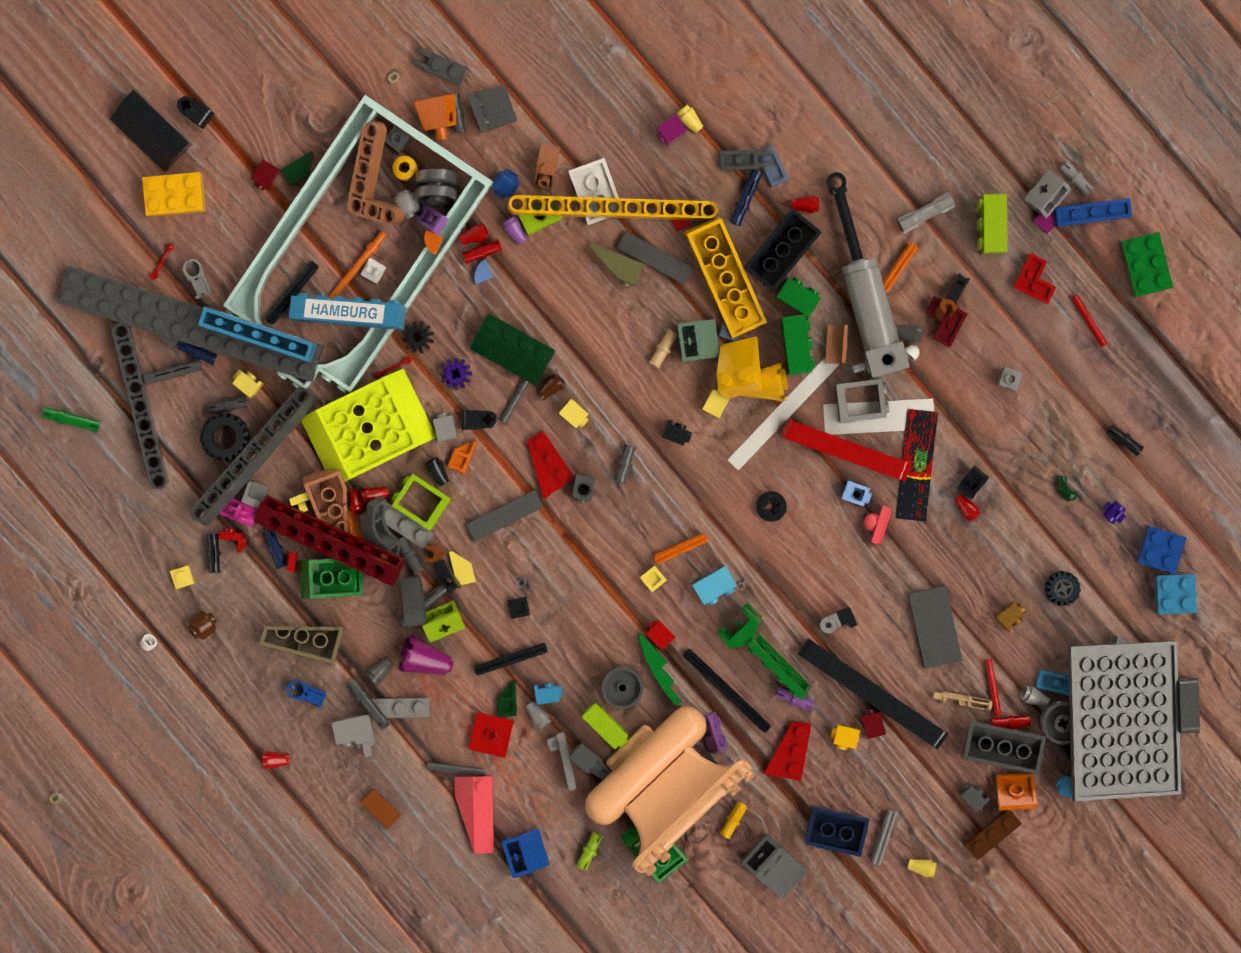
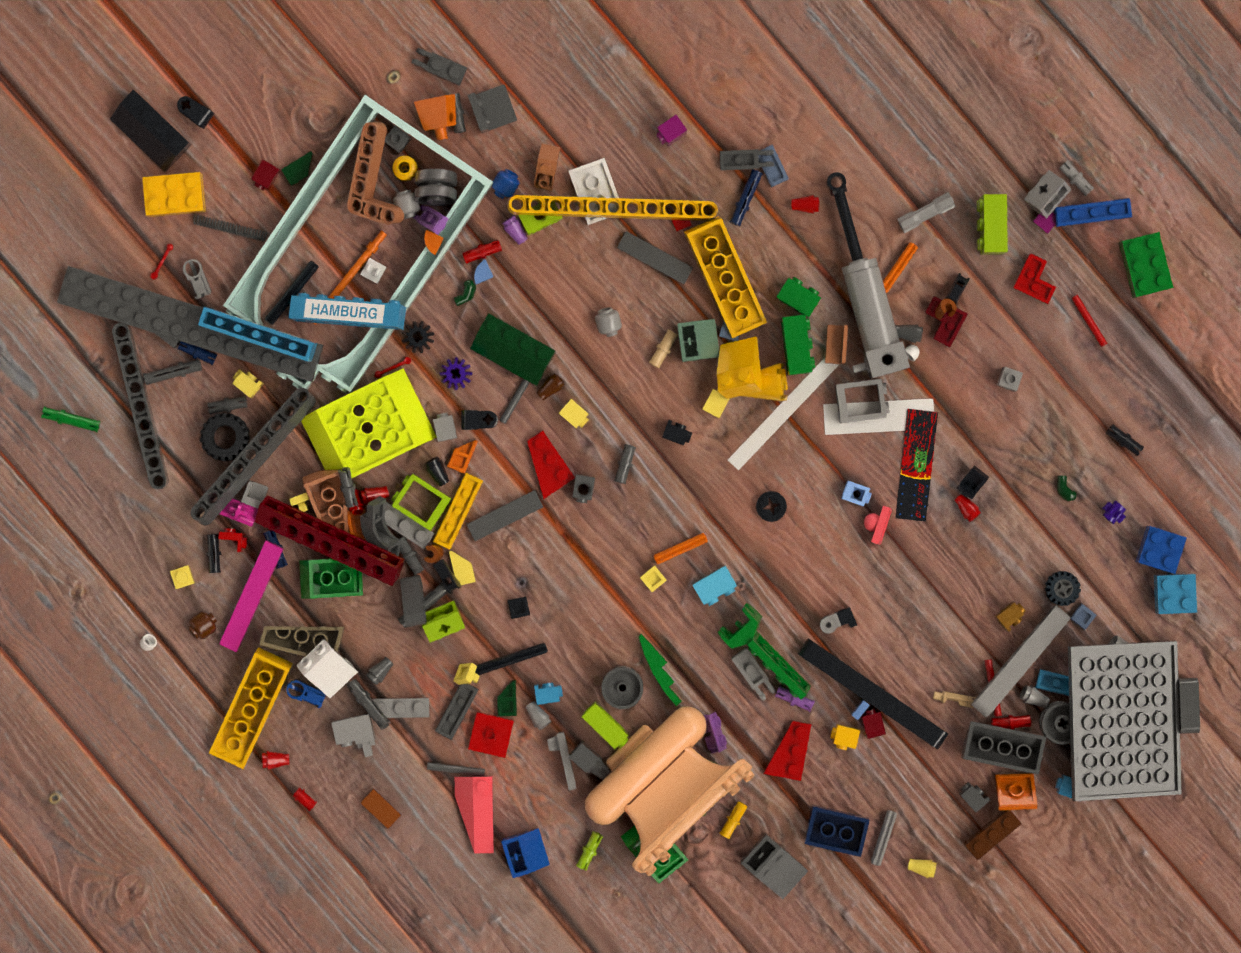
(242, 233): none -> dark grey piece
(250, 707): none -> yellow slope
(251, 596): none -> dark pink tile
(292, 561): red tile -> none
(304, 799): none -> red pin
(326, 669): none -> white panel
(347, 487): none -> dark grey pin
(423, 658): magenta cone -> none
(456, 710): none -> dark grey tile
(458, 511): none -> yellow tile
(466, 674): none -> light yellow tile
(468, 293): none -> dark green arm
(474, 234): red cone -> none
(608, 321): none -> light grey head
(621, 267): olive slope -> none
(659, 634): red brick -> none
(689, 118): light yellow cone -> none
(726, 690): black axle -> none
(752, 671): none -> light grey hinge
(782, 250): black slope -> none
(846, 450): red beam -> none
(860, 709): none -> medium blue tile
(935, 627): dark grey tile -> none
(1020, 661): none -> light grey beam
(1083, 616): none -> sand blue tile

